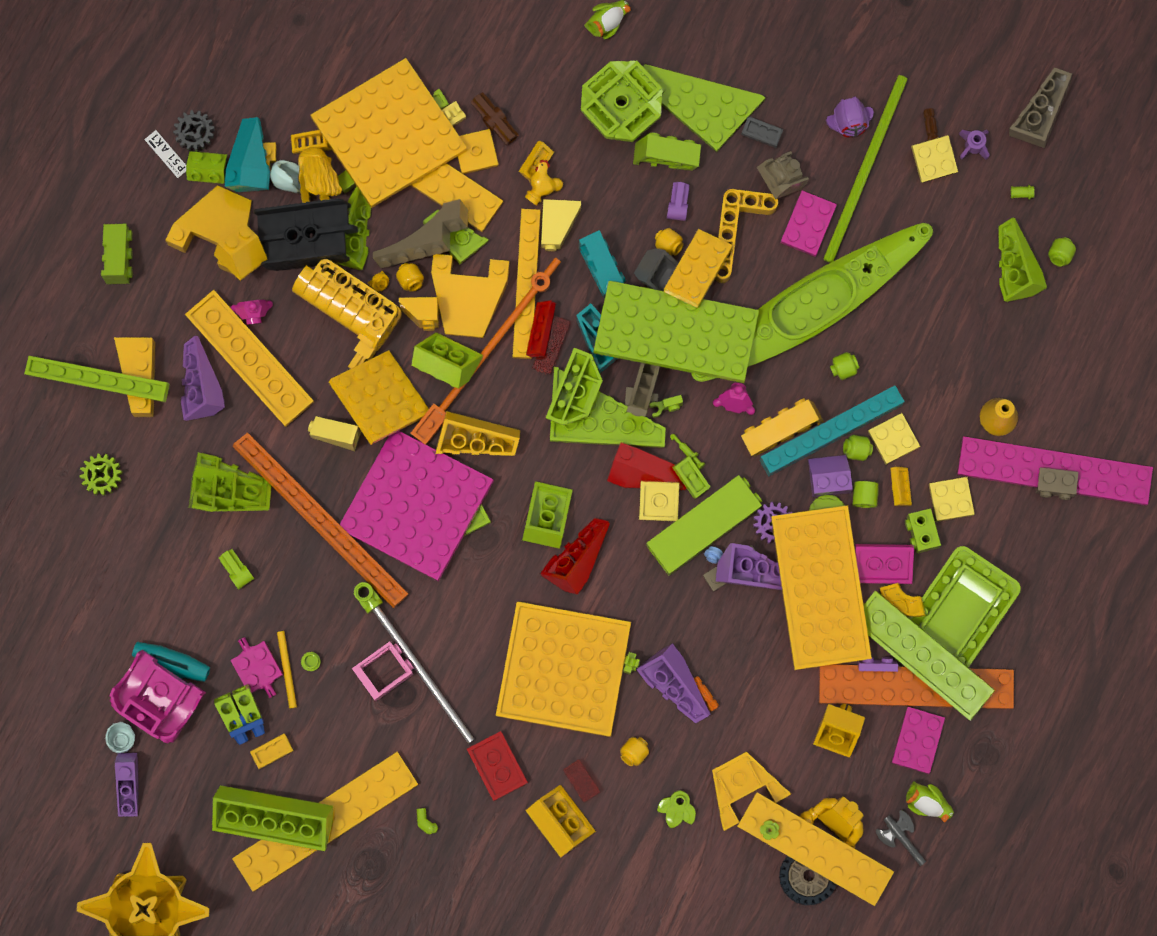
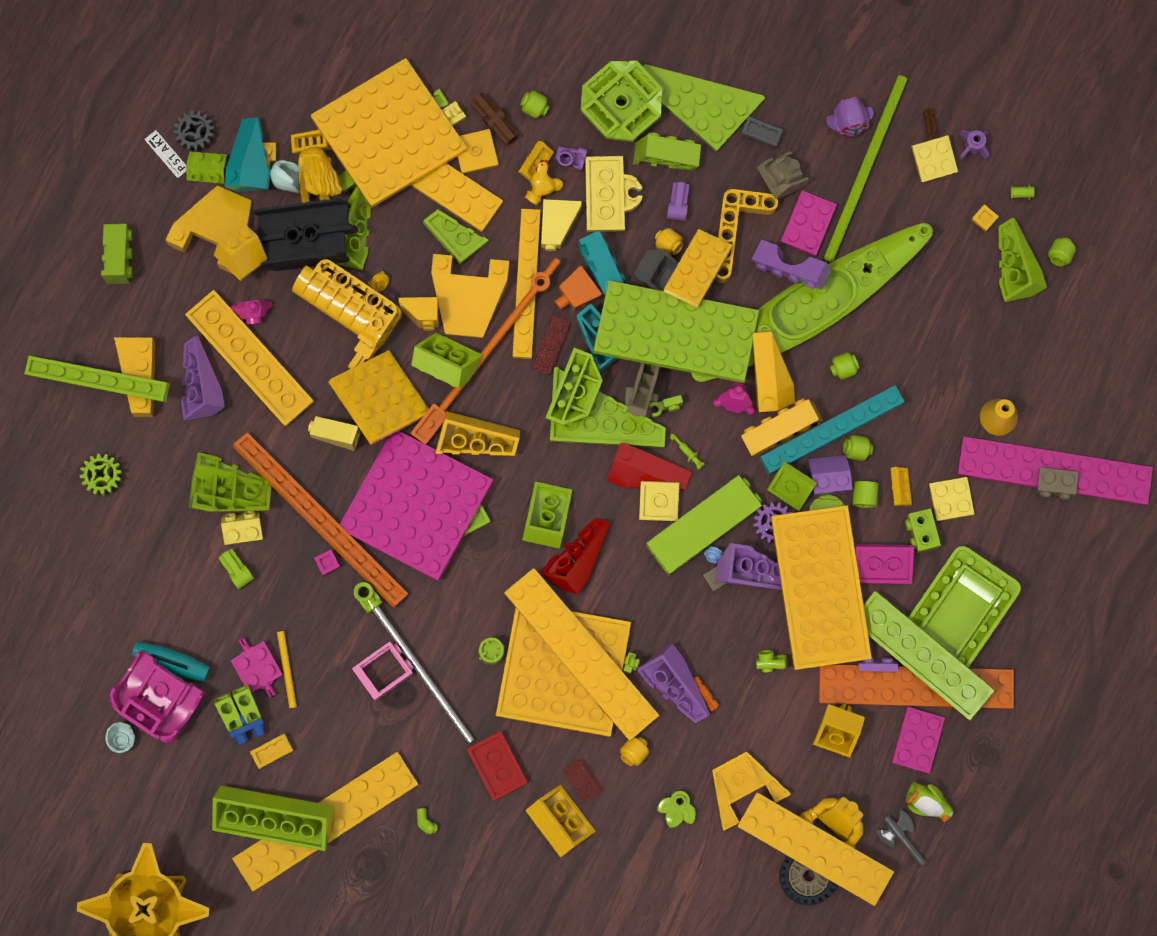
(127, 784): medium lavender slope -> none
(241, 527): none -> light yellow bracket
(310, 661): lime plate -> none
(327, 562): none -> dark pink plate
(410, 277): yellow head -> none
(429, 239): dark tan arch -> none
(491, 651): none -> lime piece
(534, 104): none -> lime head
(540, 329): red plate -> none
(575, 158): none -> medium lavender plate
(578, 291): none -> orange torso
(581, 654): none -> yellow plate
(607, 18): animal -> none
(608, 193): none -> light yellow plate
(691, 477): lime plate -> none
(768, 661): none -> lime plate
(769, 835): lime plate -> none
(772, 378): none -> yellow wedge
(792, 486): none -> lime plate
(810, 272): none -> medium lavender arch
(893, 438): light yellow plate -> none
(906, 604): yellow tile -> none
(985, 218): none -> yellow plate
(1041, 113): dark tan wedge -> none

